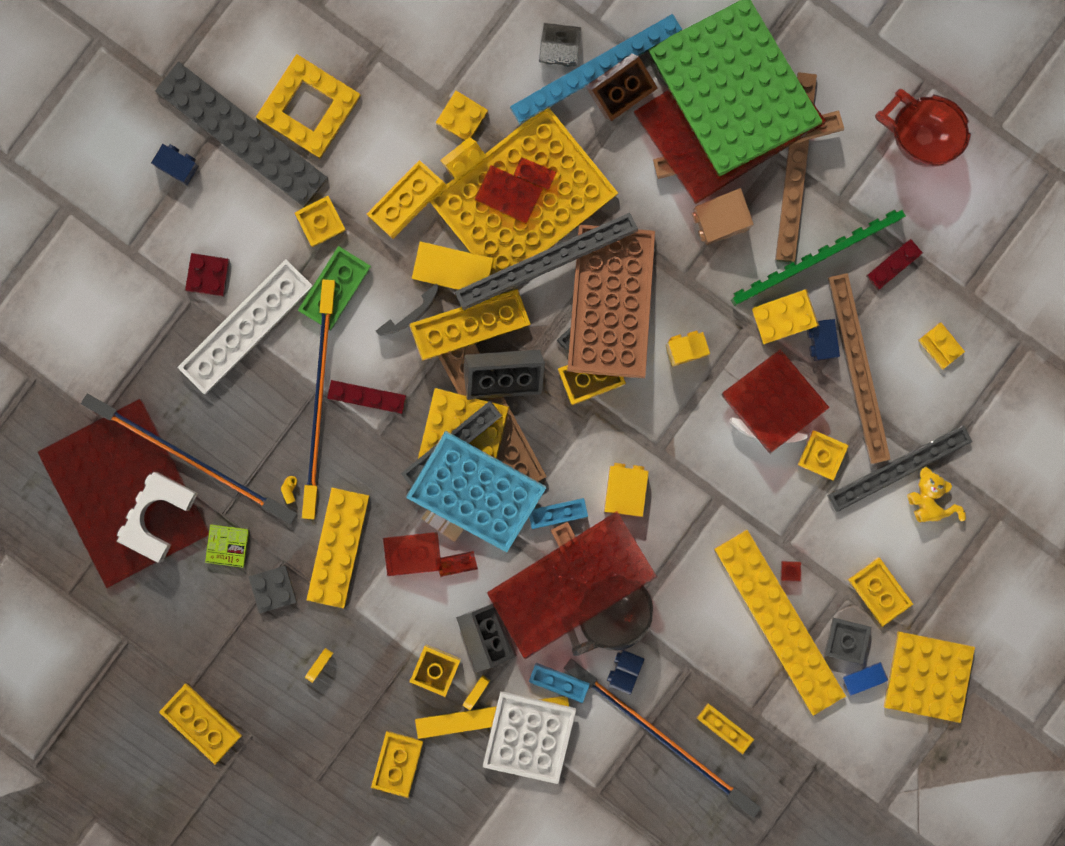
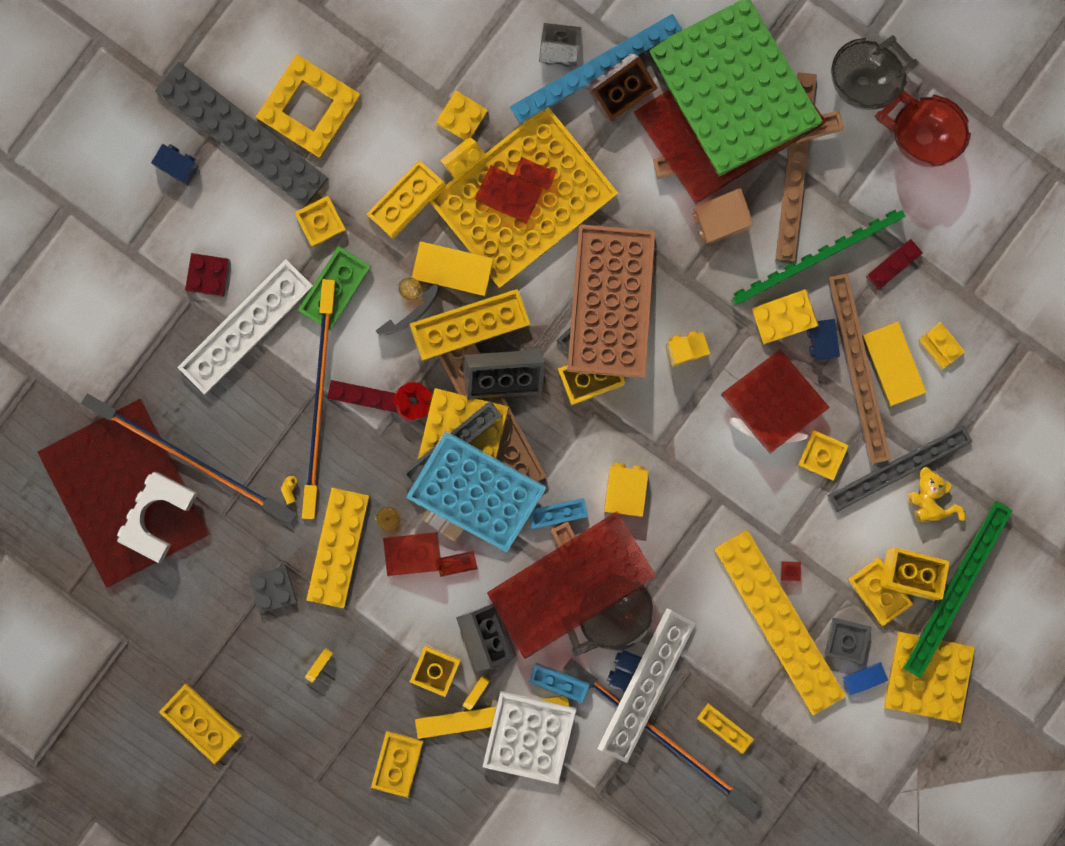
(227, 545): lime tile -> none
(383, 523): none -> clear yellow plate
(403, 405): none -> red plate
(406, 292): none -> clear yellow plate
(546, 261): dark grey plate -> none
(646, 686): none -> white plate
(869, 73): none -> clear smoke windscreen
(894, 363): none -> yellow tile
(914, 574): none -> yellow brick
(957, 589): none -> green plate

